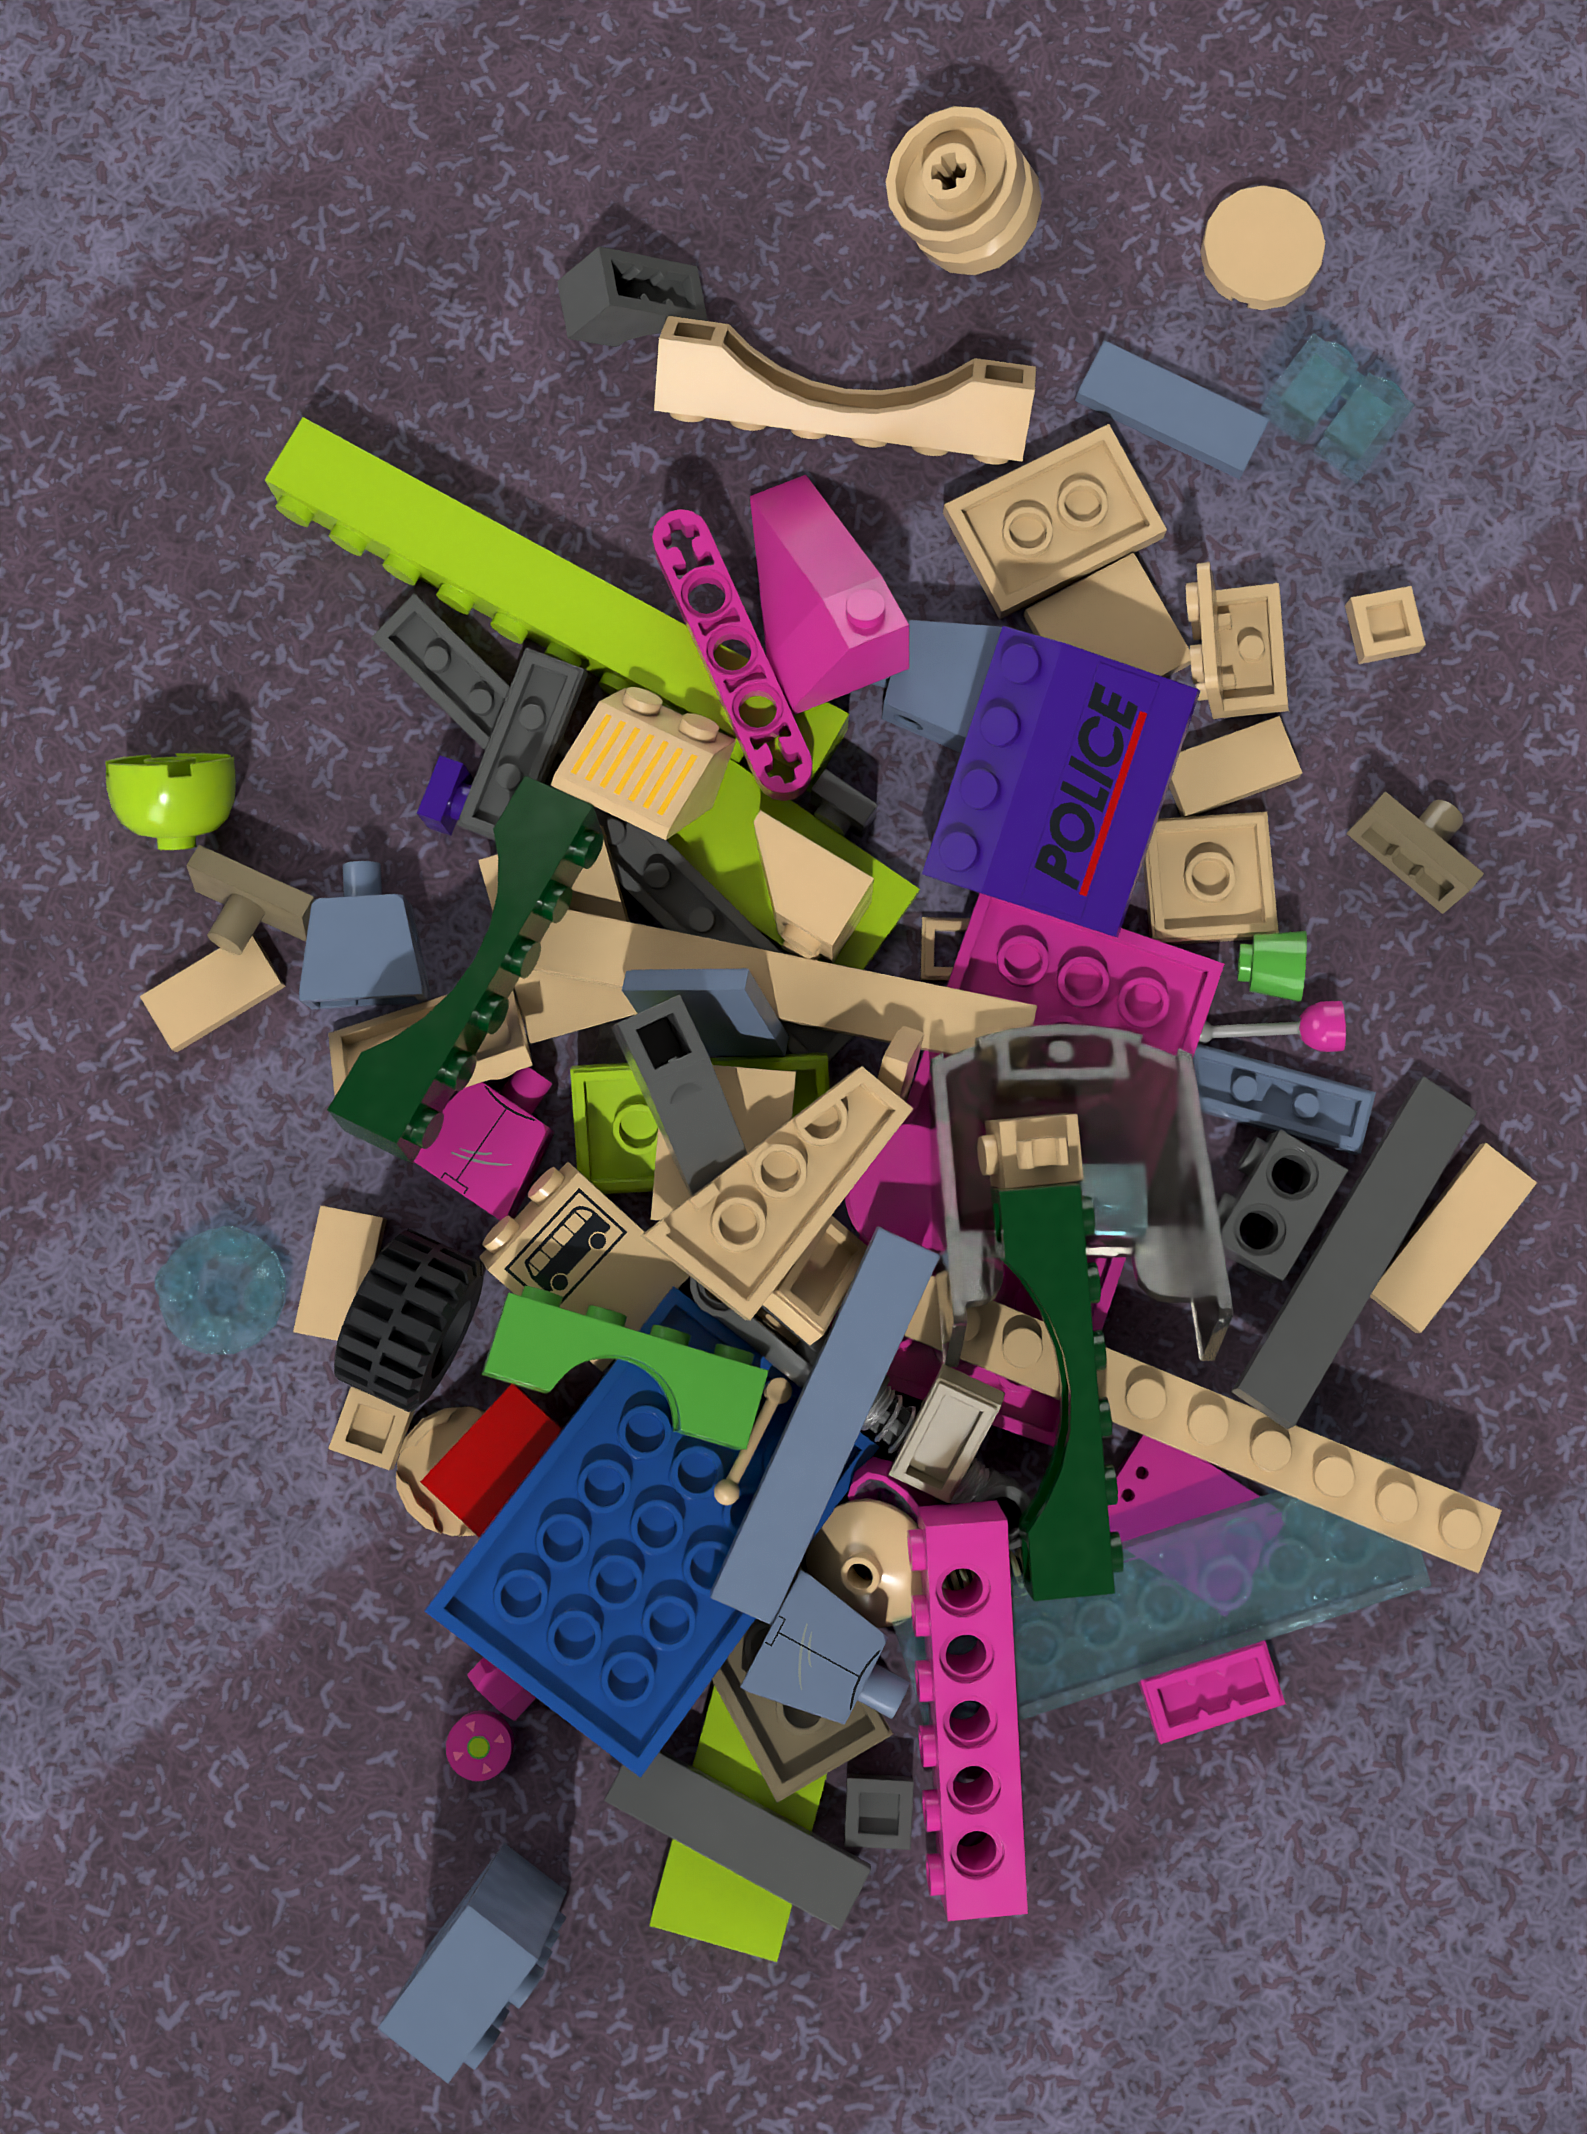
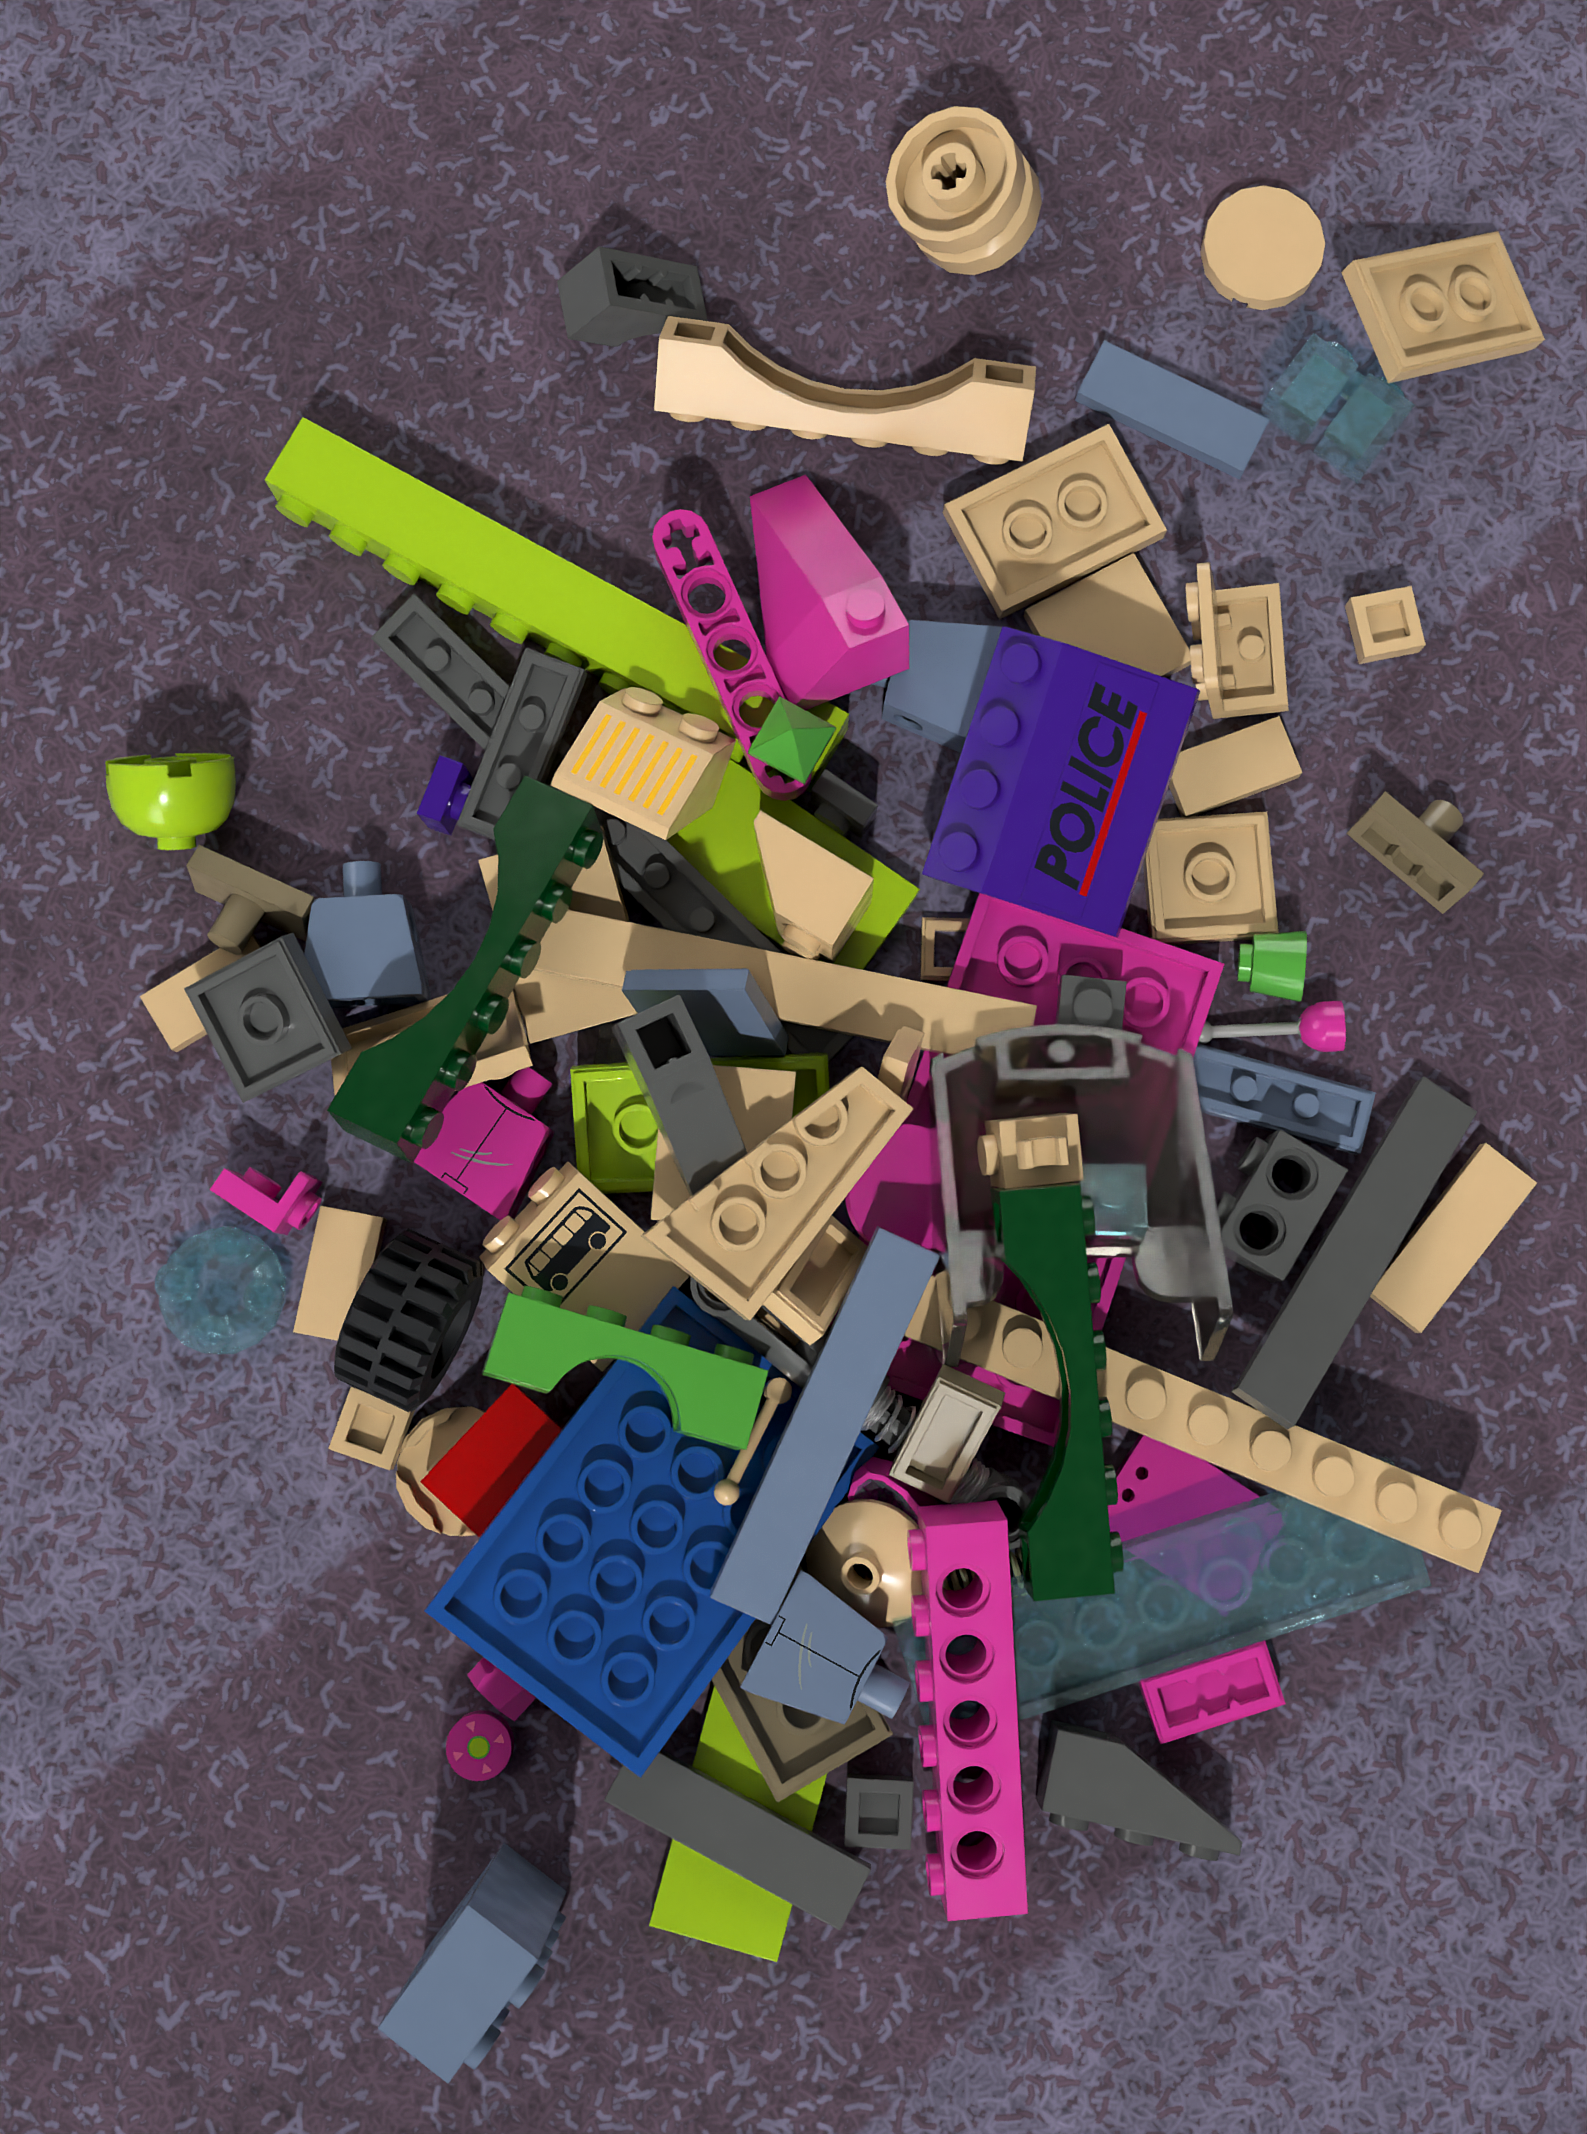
(257, 1198): none -> dark pink bracket
(268, 1017): none -> dark grey tile
(791, 740): none -> bright green slope
(1090, 1001): none -> dark grey plate
(1106, 1782): none -> dark grey slope
(1442, 306): none -> tan tile

